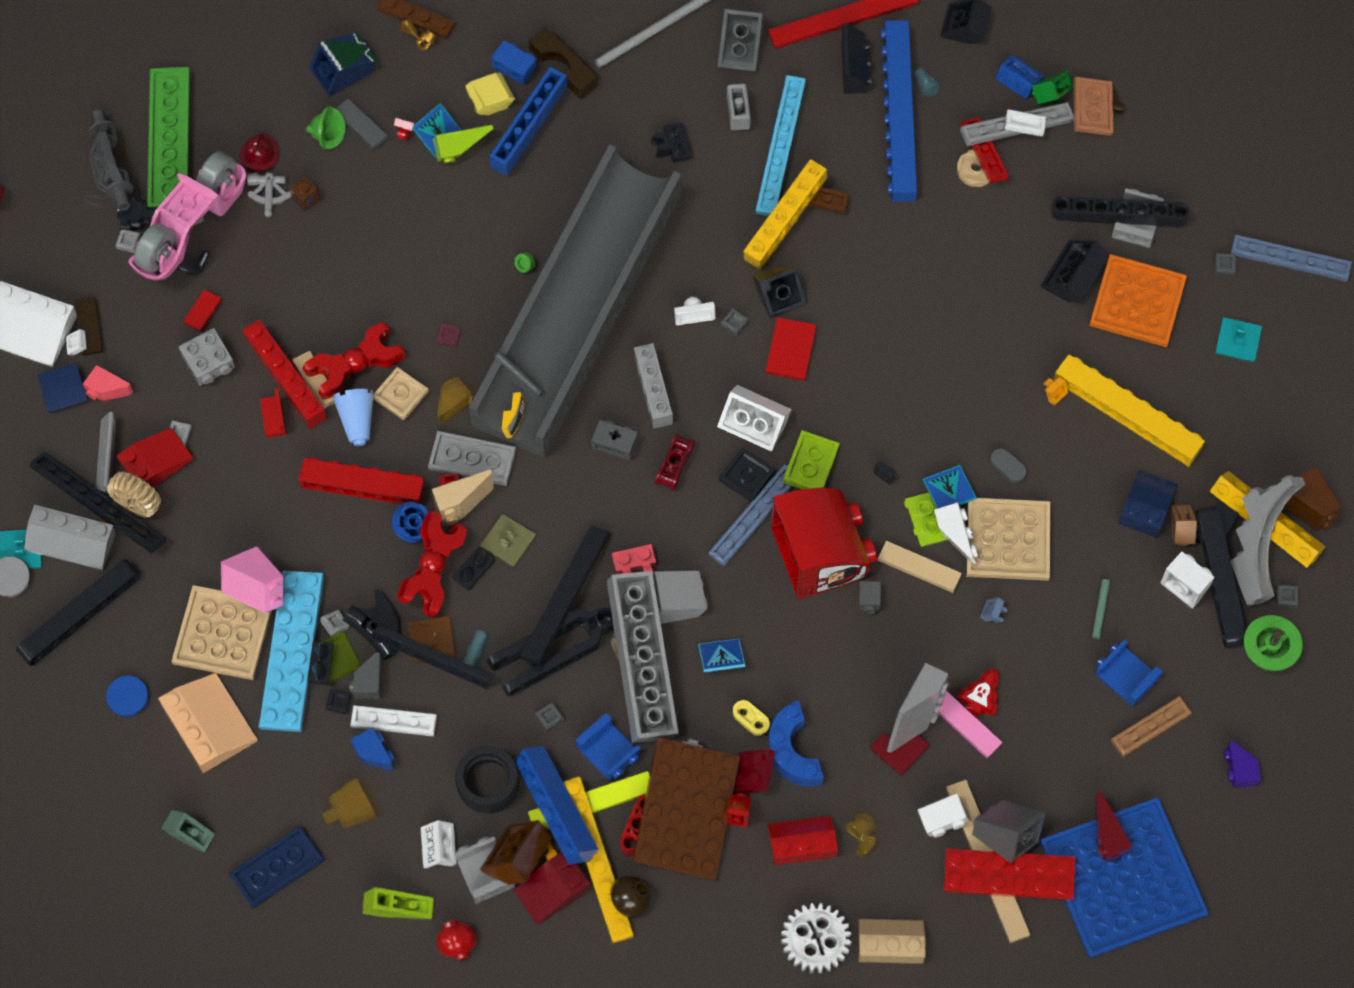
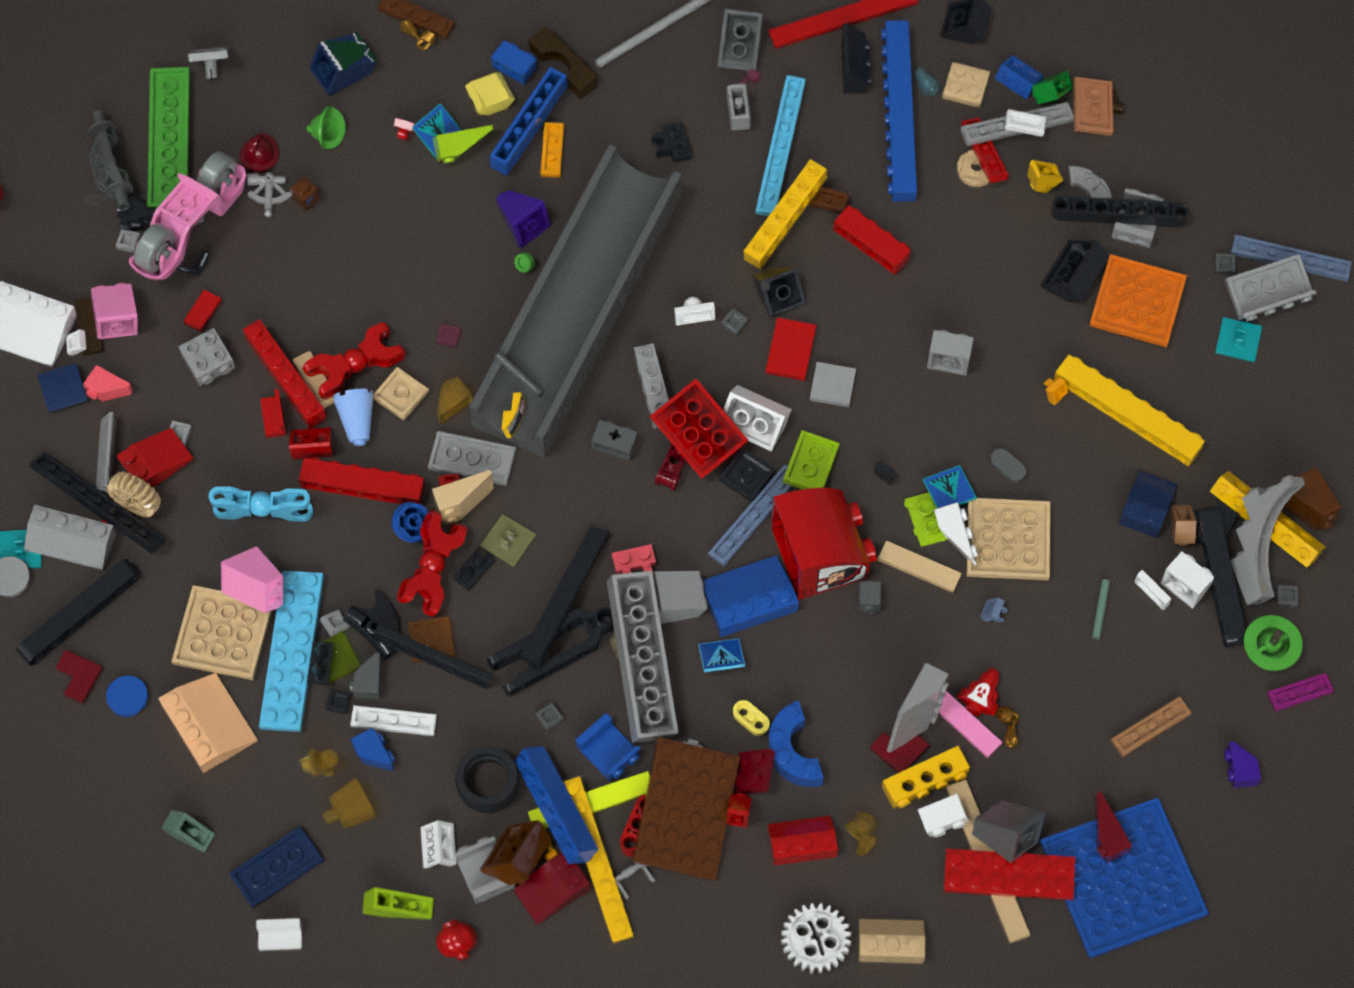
(83, 673): none -> dark red tile
(114, 311): none -> bright pink slope
(209, 56): none -> light grey tile
(261, 504): none -> medium azure piece
(279, 934): none -> white panel
(311, 443): none -> red slope
(319, 762): none -> clear yellow hips
(362, 125): dark grey tile -> none
(474, 649): clear light blue pin -> none
(523, 215): none -> dark purple slope
(552, 150): none -> light orange tile
(628, 872): none -> light grey piece
(630, 896): dark brown piece -> none
(699, 429): none -> red slope
(749, 596): none -> blue slope
(752, 75): none -> clear pink hand
(832, 384): none -> light grey tile
(872, 240): none -> red brick
(950, 352): none -> light grey slope
(951, 758): none -> yellow brick
(966, 84): none -> tan plate
(1005, 715): none -> pearl gold piece
(1043, 176): none -> yellow slope
(1089, 182): none -> light grey tile
(1126, 673): blue panel -> none
(1152, 590): none -> white tile
(1269, 288): none -> light grey bracket
(1300, 692): none -> magenta tile

